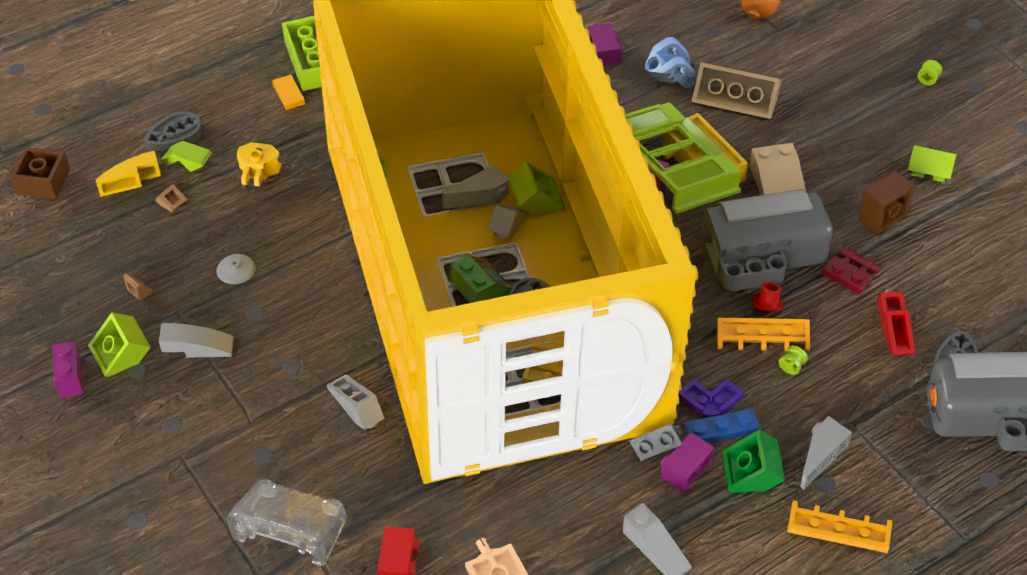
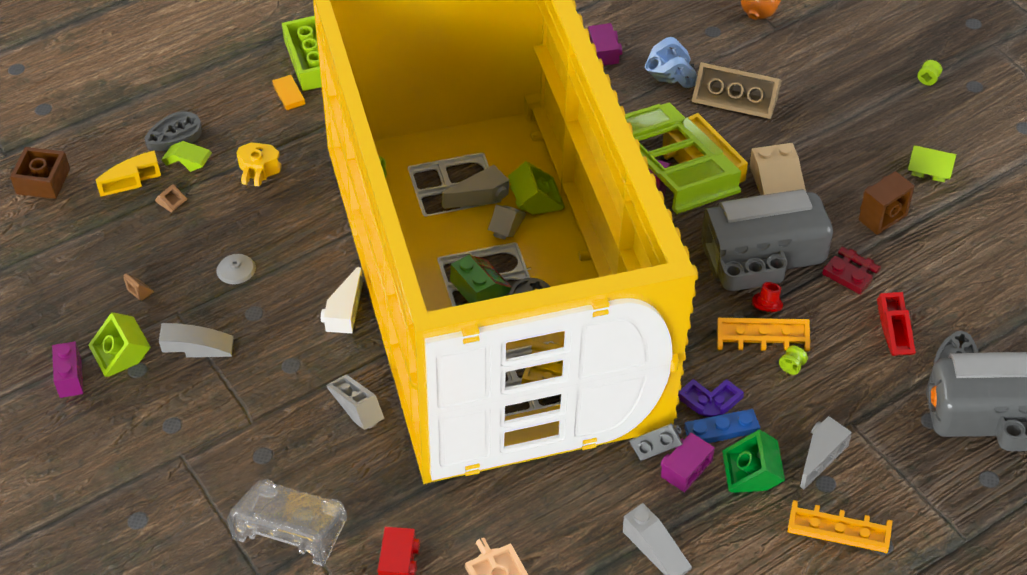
(343, 305): none -> white slope

